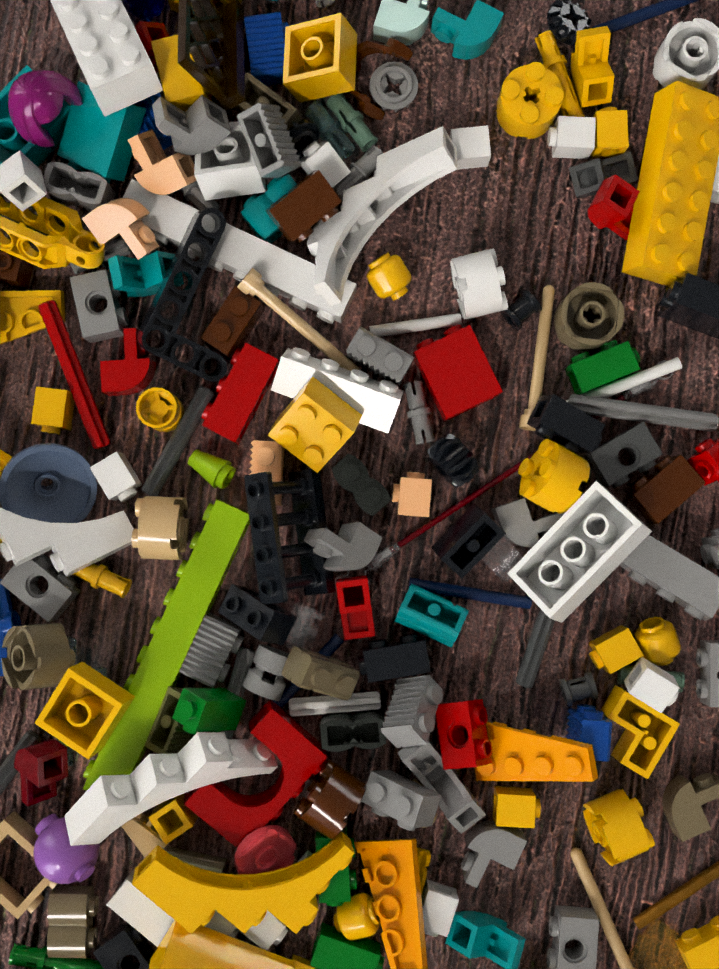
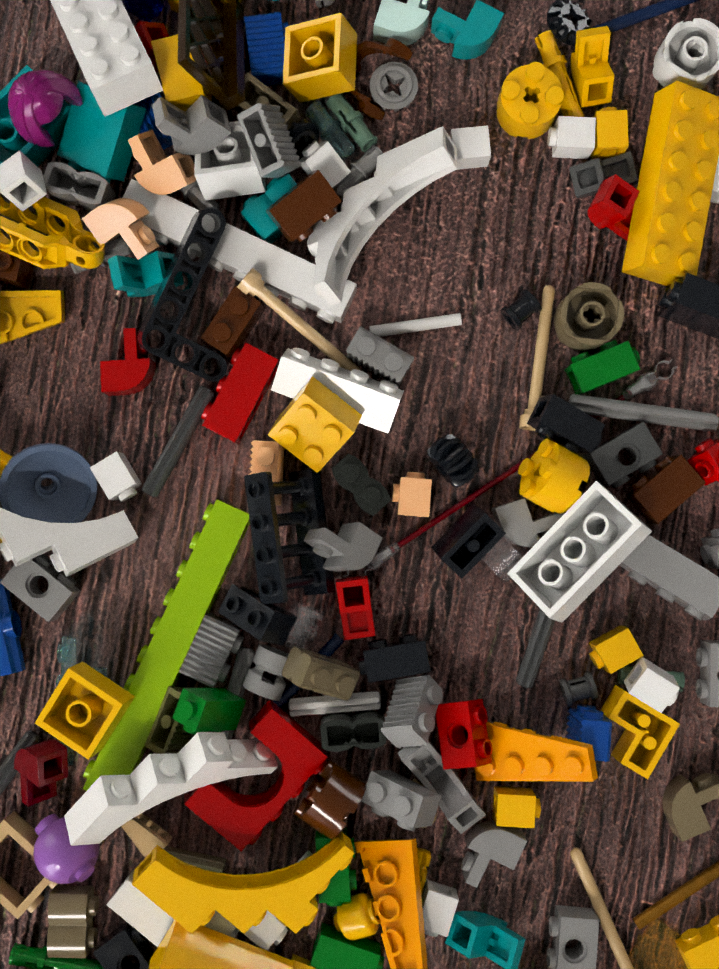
(36, 656): dark tan brick -> none
(52, 410): yellow brick -> none
(74, 374): red axle -> none
(87, 292): light grey brick -> none
(101, 577): yellow pin -> none
(159, 409): yellow wheel -> none
(161, 527): tan brick -> none
(172, 818): yellow brick -> none
(213, 469): lime cone -> none
(265, 850): coral tile -> none
(389, 276): yellow head -> none
(419, 412): light grey pin -> none
(431, 615): teal brick -> none
(456, 372): red brick -> none
(473, 593): dark blue bar -> none
(479, 283): white brick -> none
(617, 826): yellow brick -> none
(636, 379): white bar -> none
(658, 640): yellow head -> none

